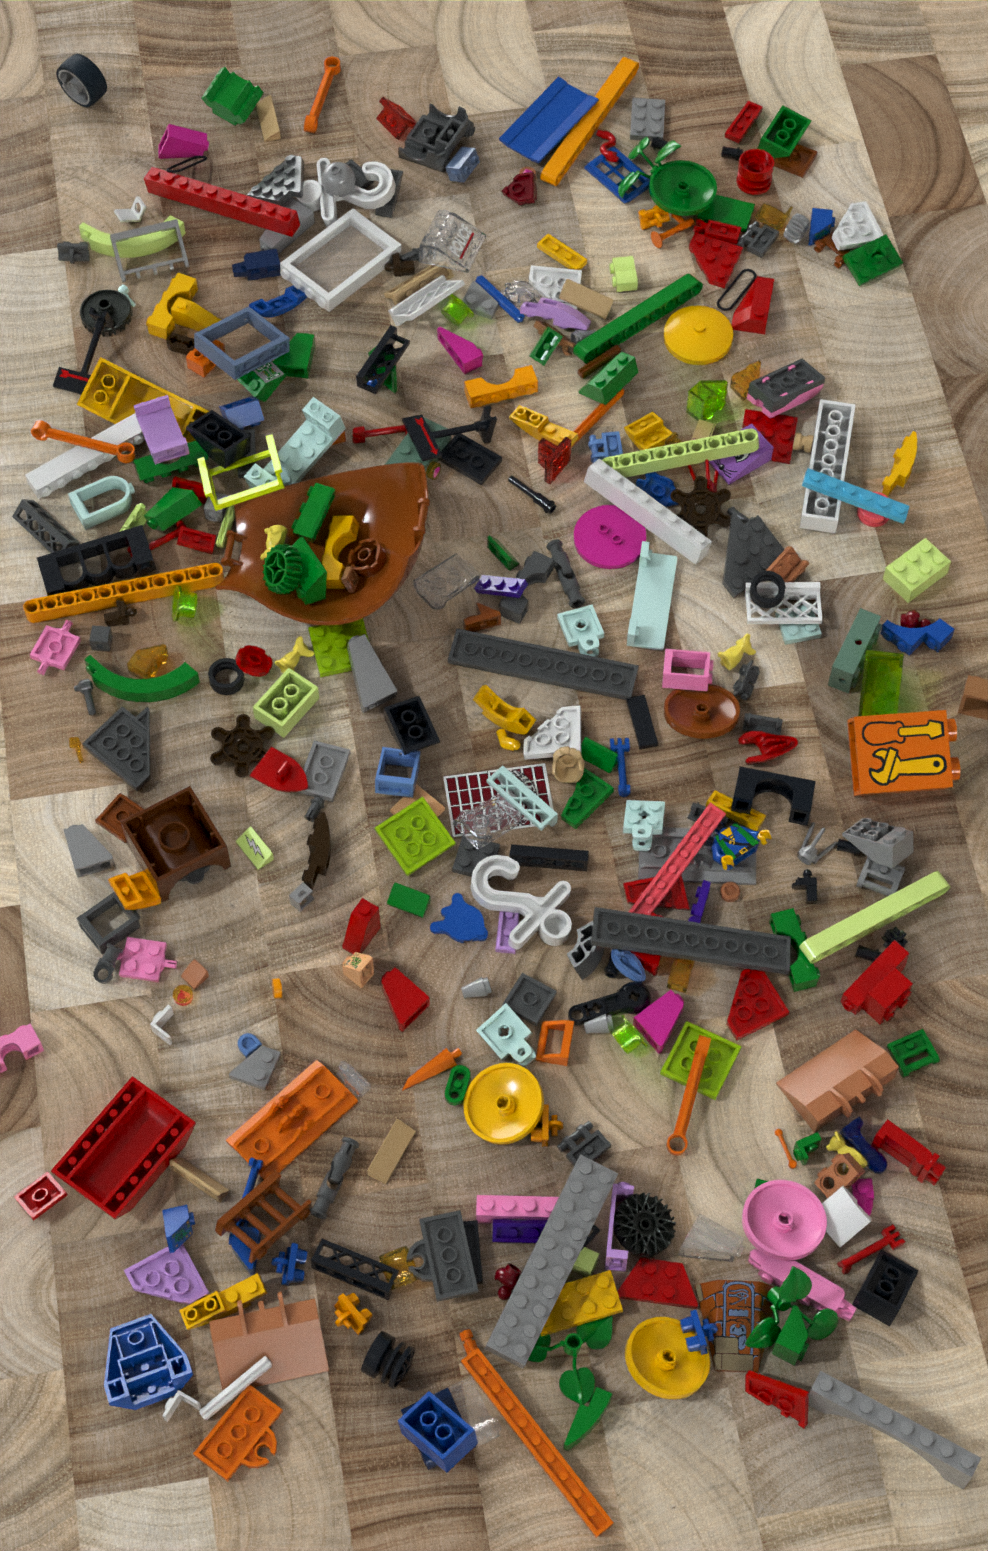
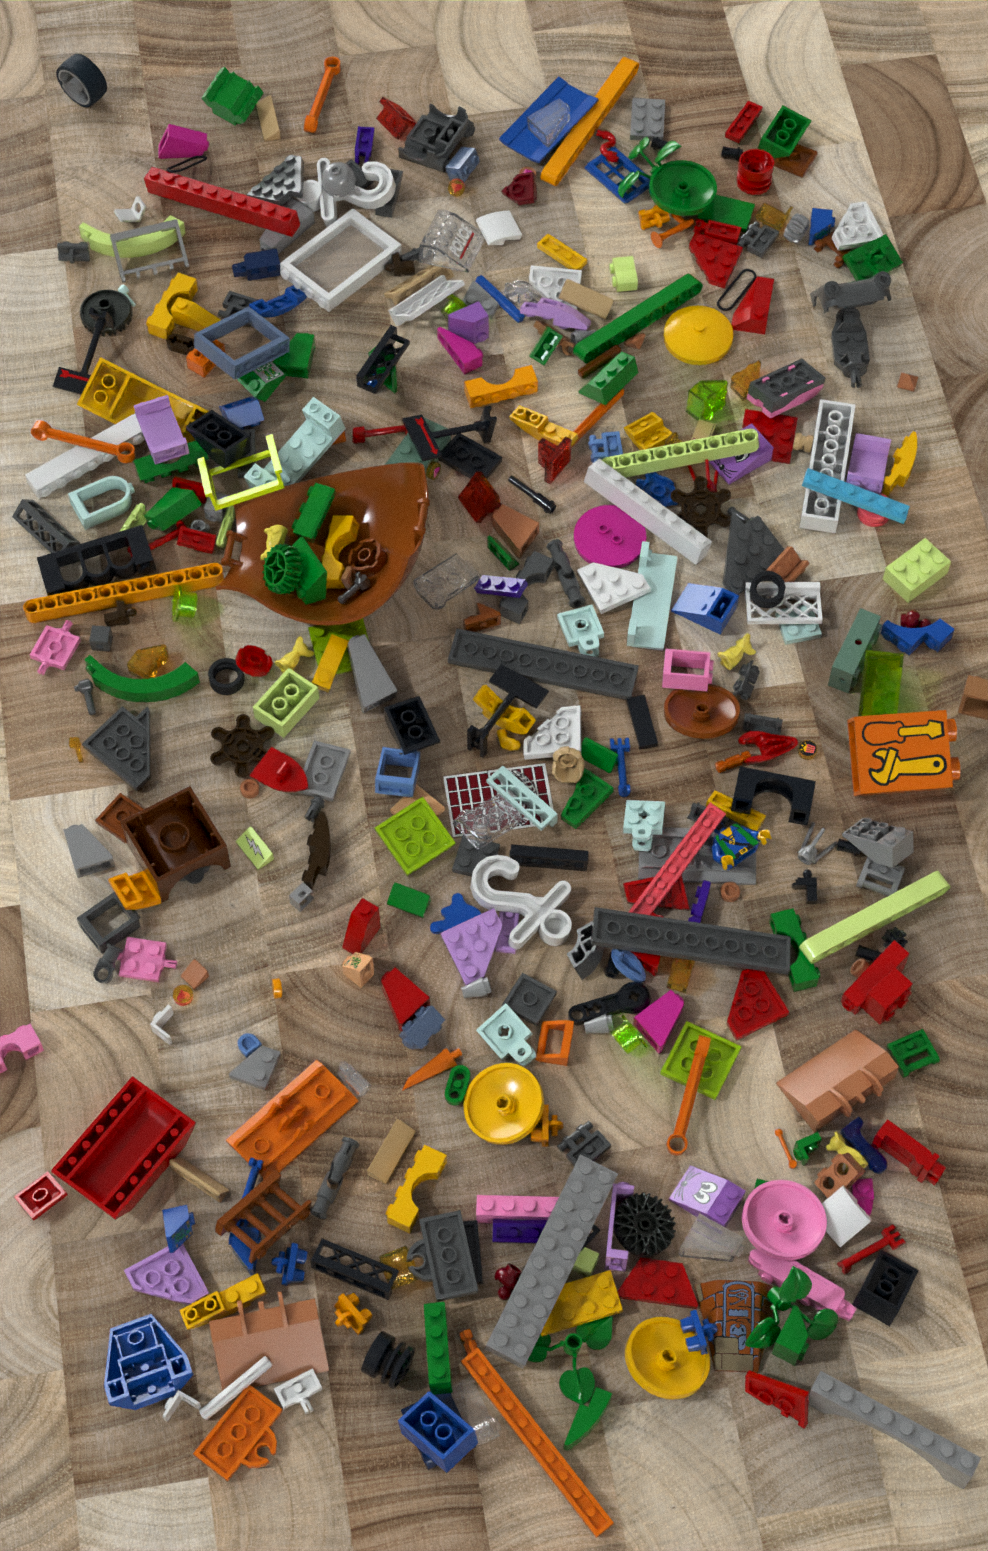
(199, 524): none -> light grey plate
(235, 302): none -> dark grey plate
(249, 788): none -> nougat tile
(299, 1390): none -> white plate
(330, 663): none -> yellow slope
(361, 583): none -> dark grey piece
(364, 143): none -> dark purple hinge
(418, 1031): none -> sand blue brick
(427, 1166): none -> yellow arch
(437, 1348): none -> green arch
(456, 187): none -> clear yellow tile
(470, 323): none -> medium lavender slope
(473, 944): none -> lavender plate
(479, 497): none -> clear red bracket
(498, 227): none -> white slope
(515, 529): none -> nougat slope
(517, 687): none -> black piece
(549, 121): none -> clear slope
(612, 586): none -> white plate
(635, 341): none -> nougat slope
(707, 606): none -> blue slope
(708, 1195): none -> medium lavender slope
(732, 761): none -> orange axle
(807, 749): none -> tile
(850, 345): none -> dark grey plate
(853, 293): none -> dark grey piece
(859, 967): none -> nougat tile
(868, 462): none -> lavender panel
(907, 382): none -> nougat slope

